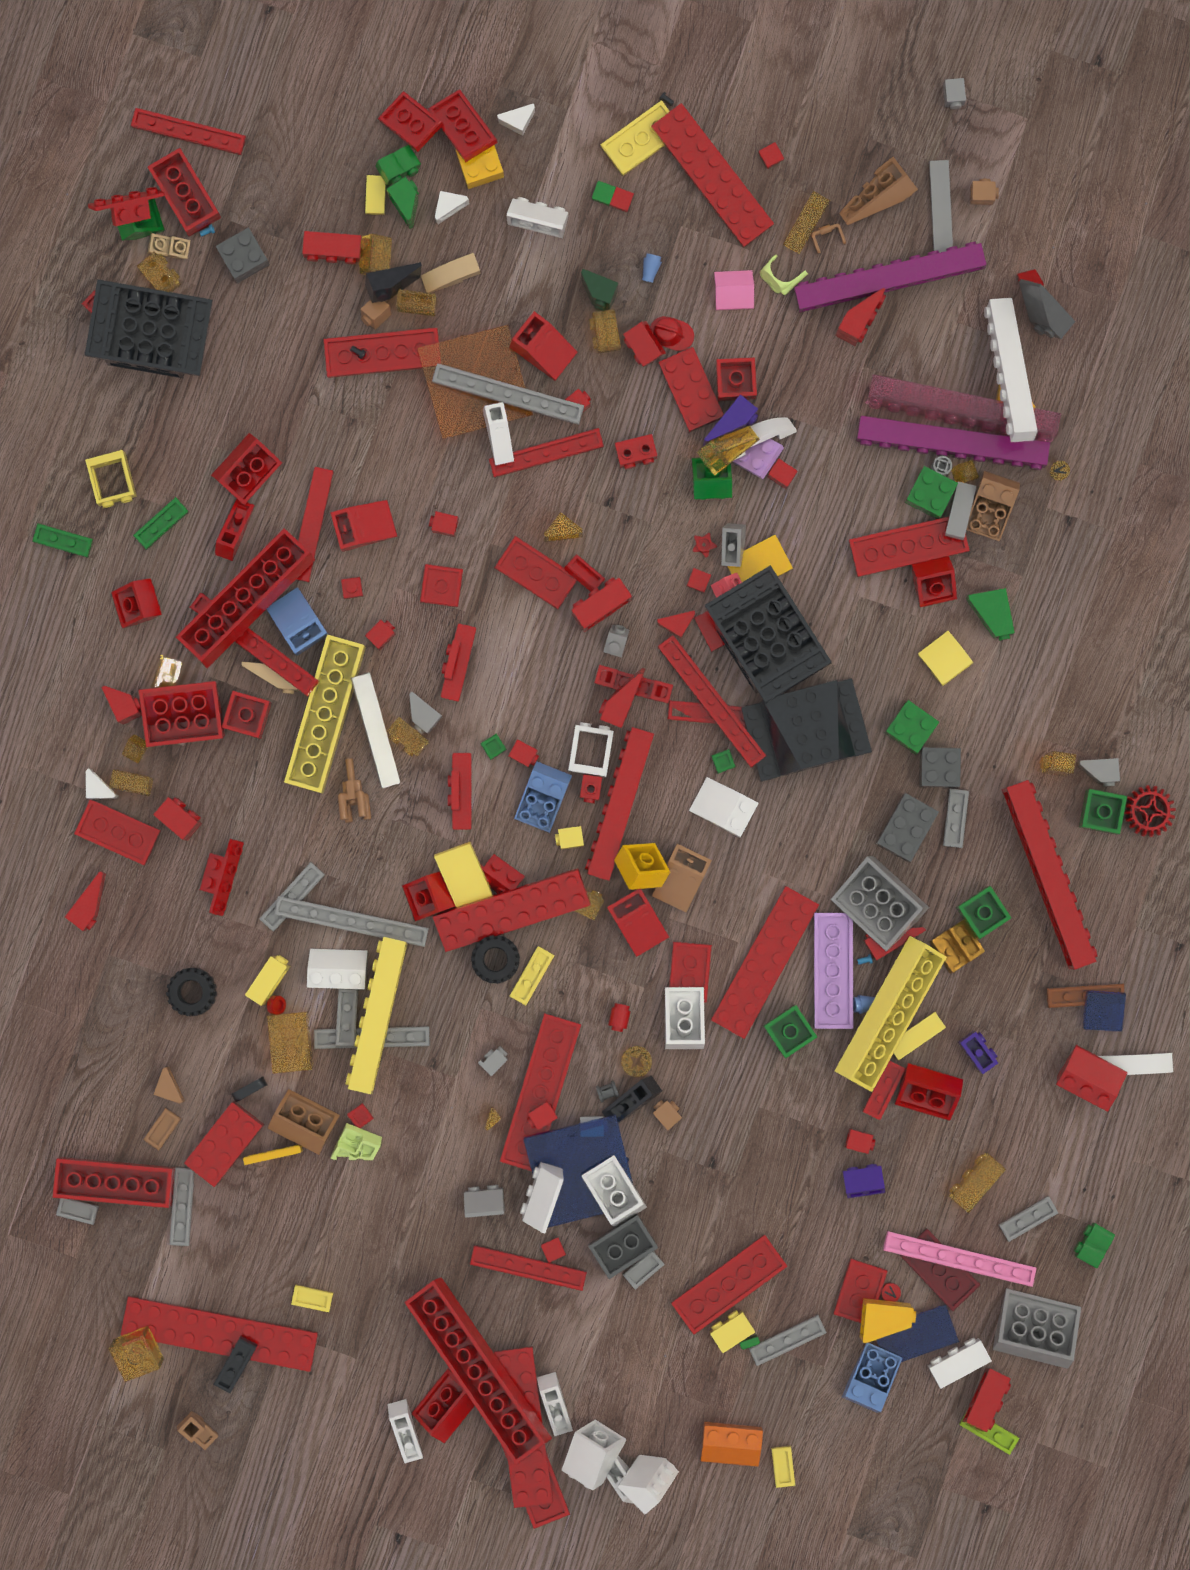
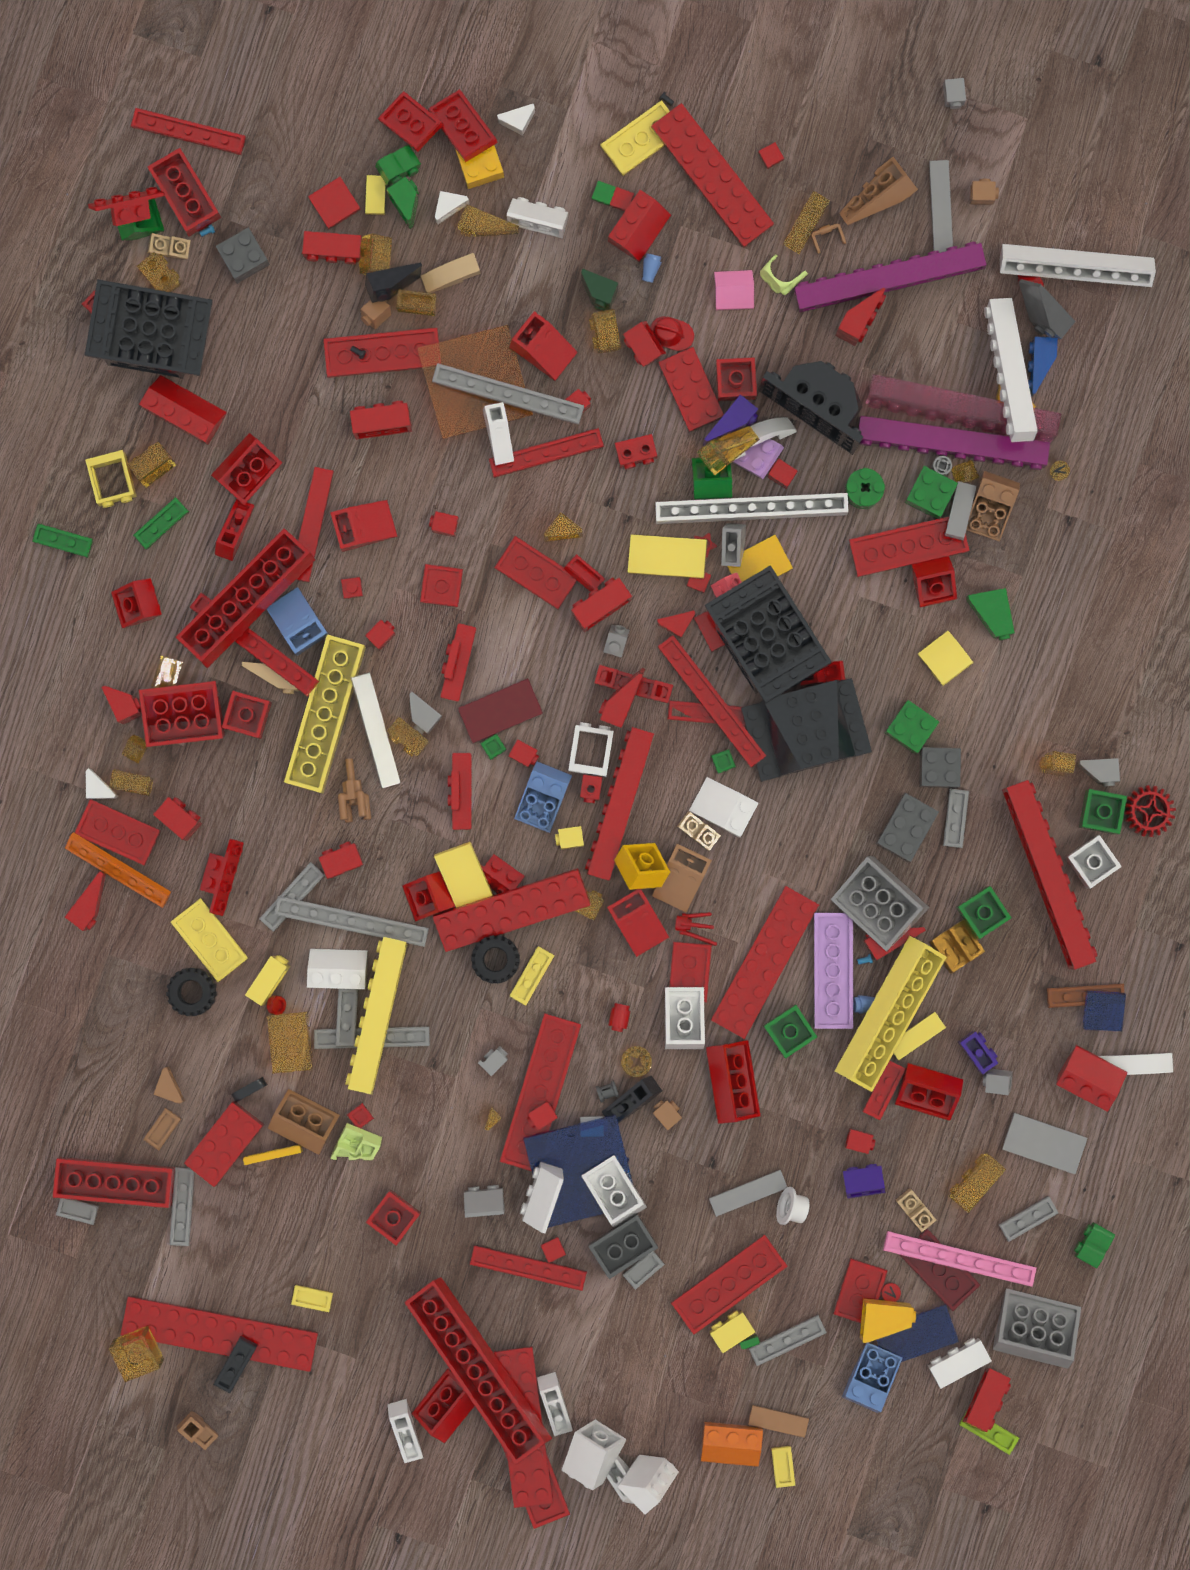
(117, 870): none -> orange tile
(151, 464): none -> clear yellow brick
(183, 409): none -> red slope
(209, 940): none -> light yellow tile
(334, 203): none -> red tile
(341, 860): none -> red brick
(380, 420): none -> red brick
(393, 1217): none -> red brick
(480, 223): none -> clear yellow slope
(500, 710): none -> dark red tile
(639, 226): none -> red slope
(667, 556): none -> light yellow tile
(684, 924): none -> red plant
(698, 830): none -> tan slope
(733, 1082): none -> red slope
(748, 1193): none -> light grey tile
(751, 508): none -> white brick
(778, 1421): none -> medium nougat tile
(792, 1207): none -> white piece
(819, 399): none -> black wedge
(830, 673): none -> red brick
(868, 478): none -> green brick
(915, 1210): none -> tan slope
(998, 1081): none -> light grey brick
(1043, 354): none -> blue slope
(1044, 1143): none -> light grey tile
(1077, 265): none -> white brick
(1093, 862): none -> white brick

